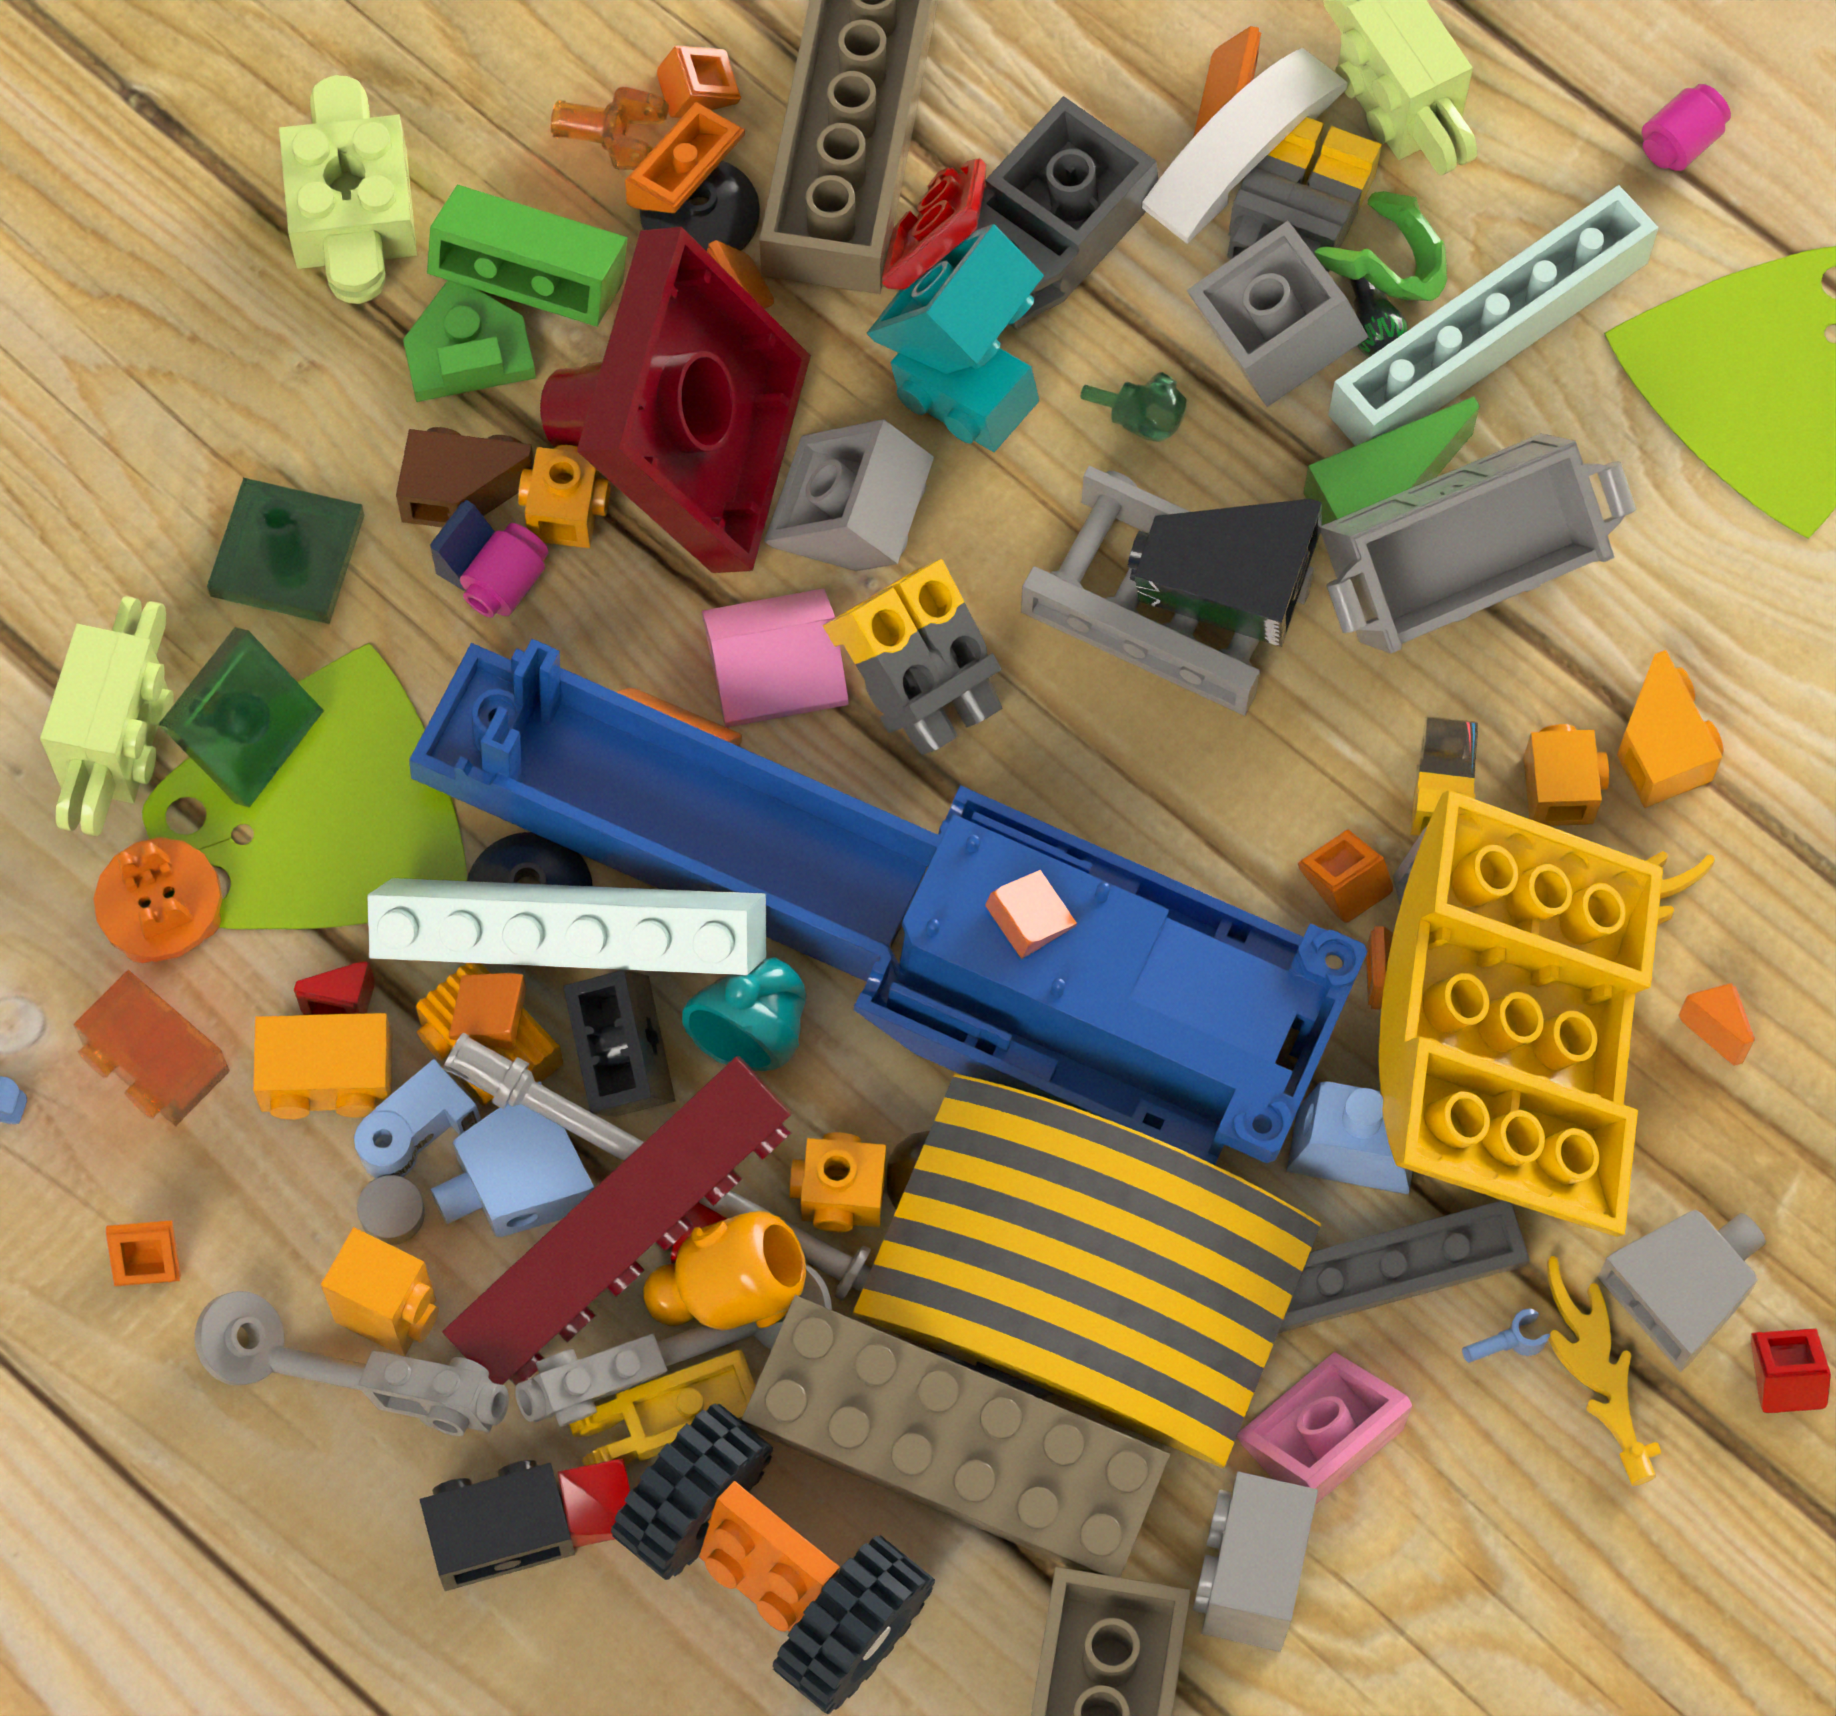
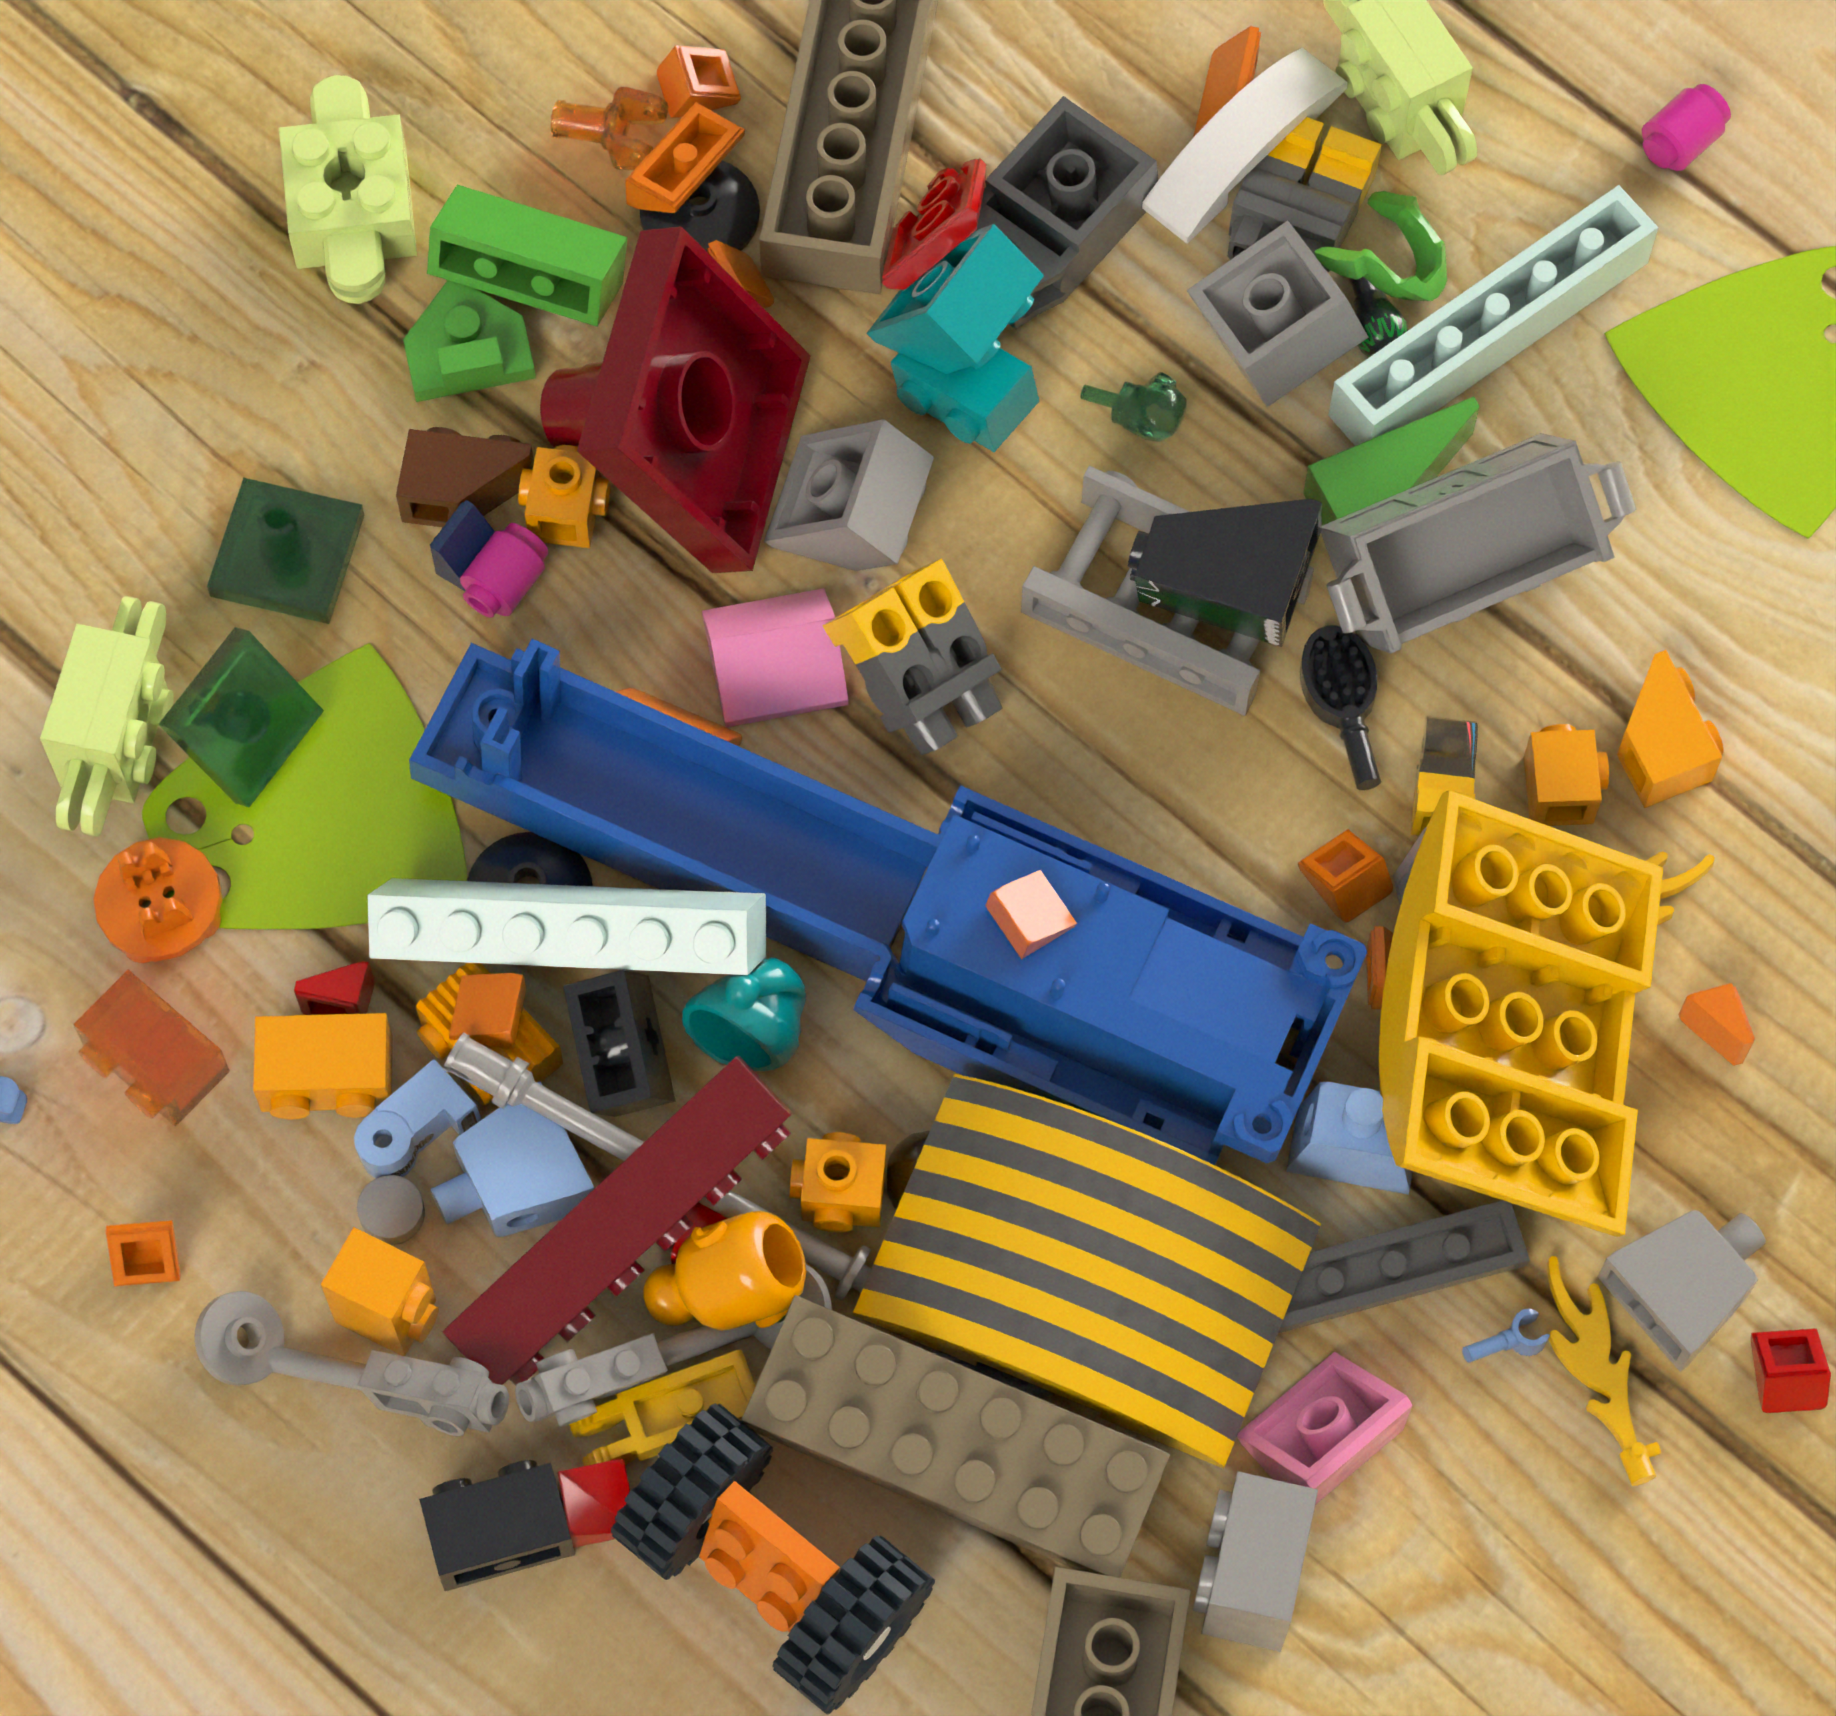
(1341, 691): none -> black piece

